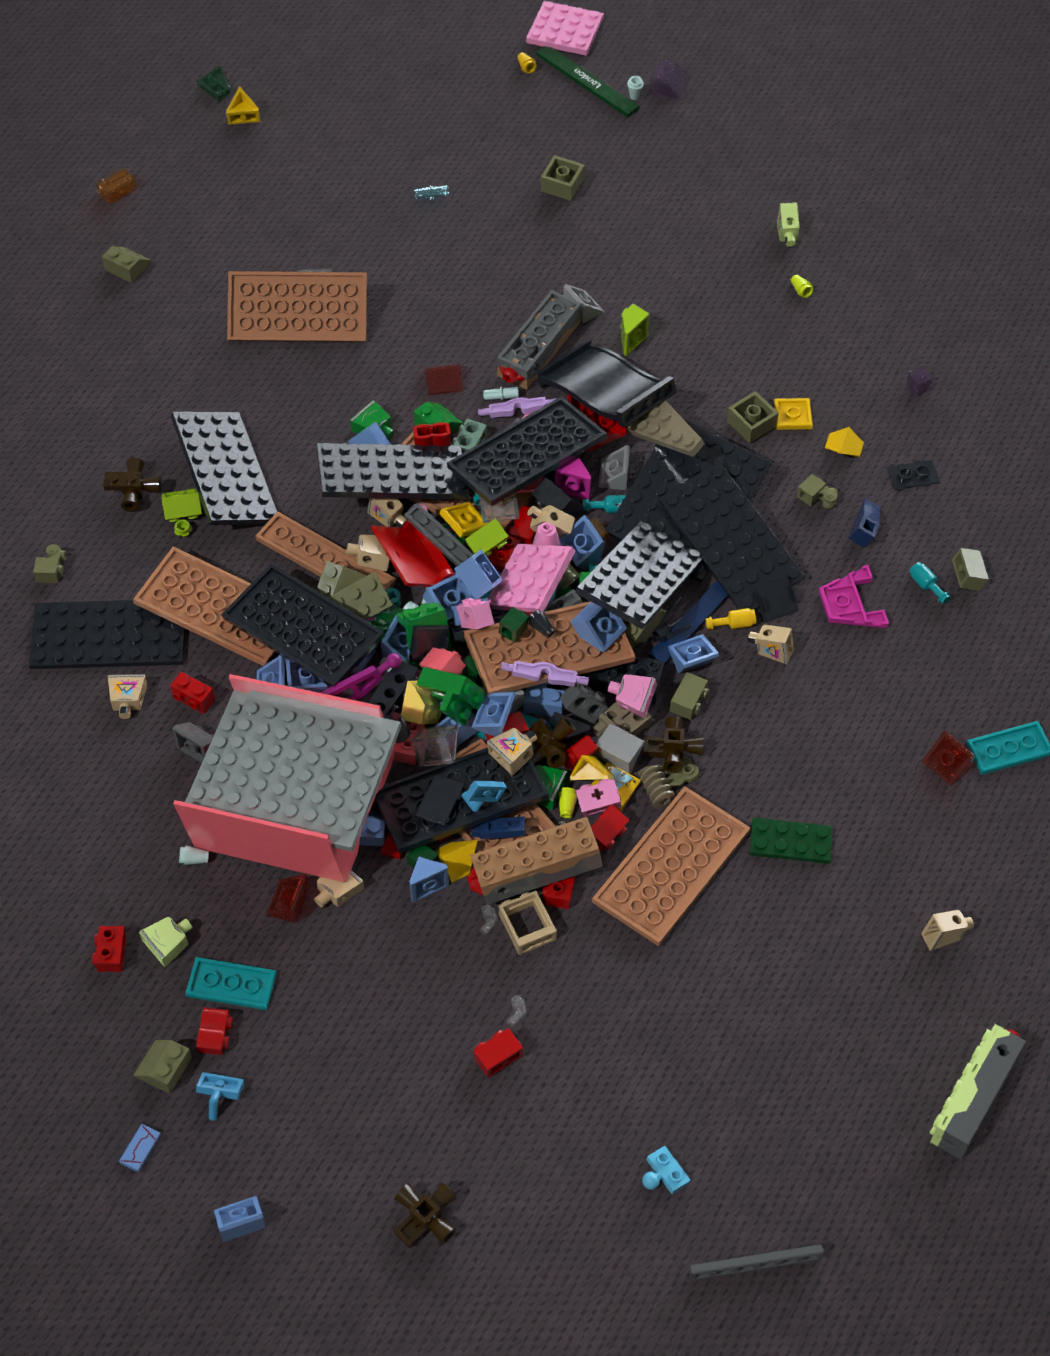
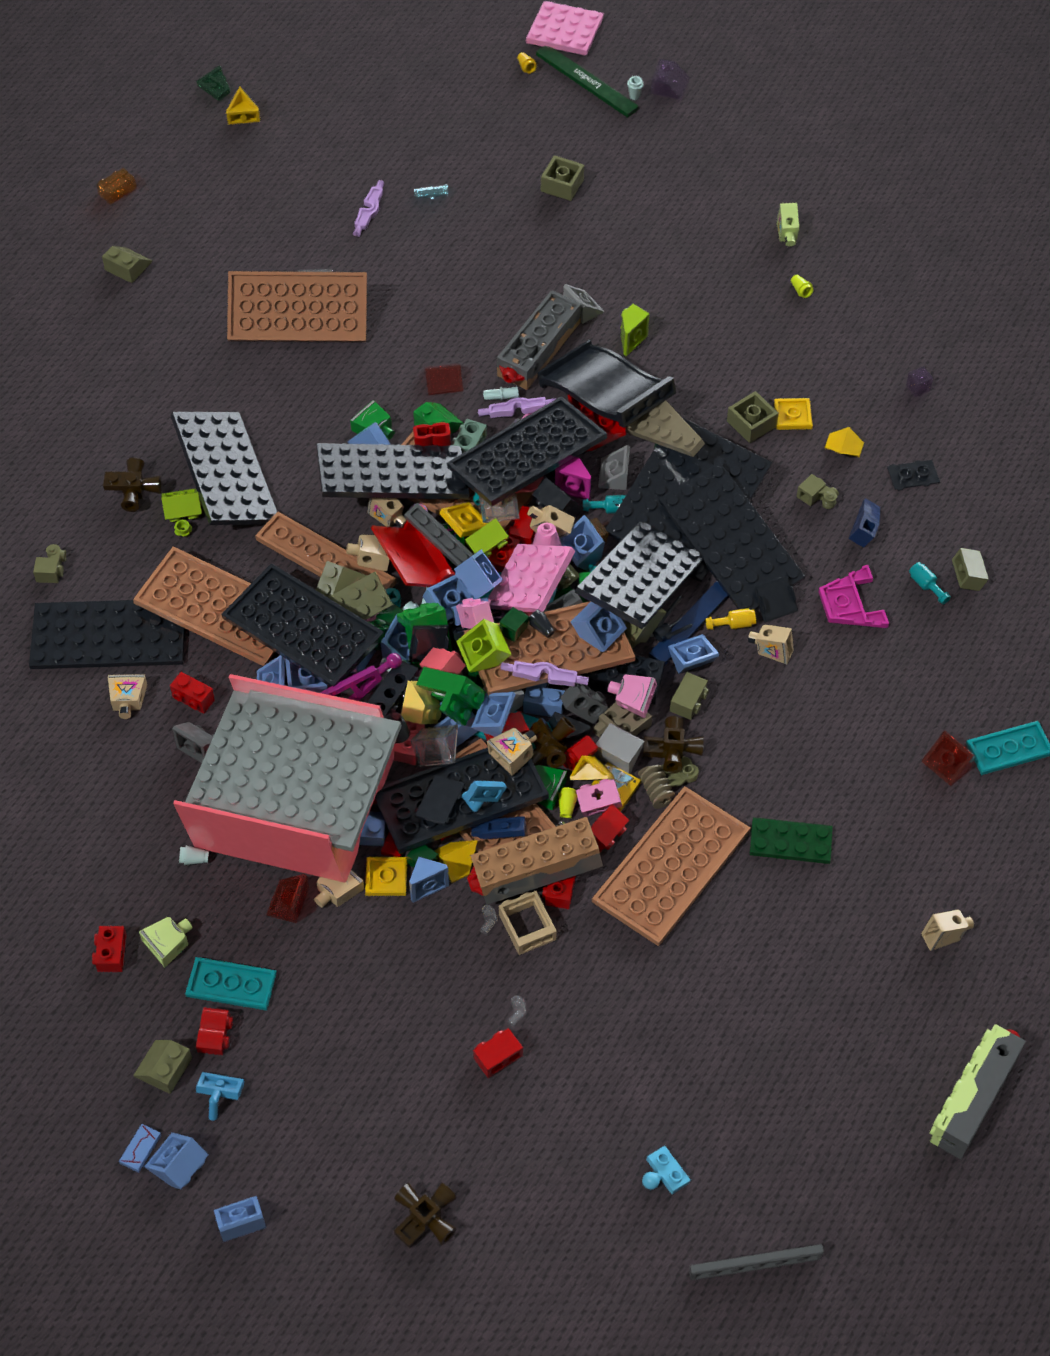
(177, 1160): none -> medium blue slope
(366, 214): none -> lavender piece
(386, 876): none -> yellow tile
(483, 646): none -> lime slope

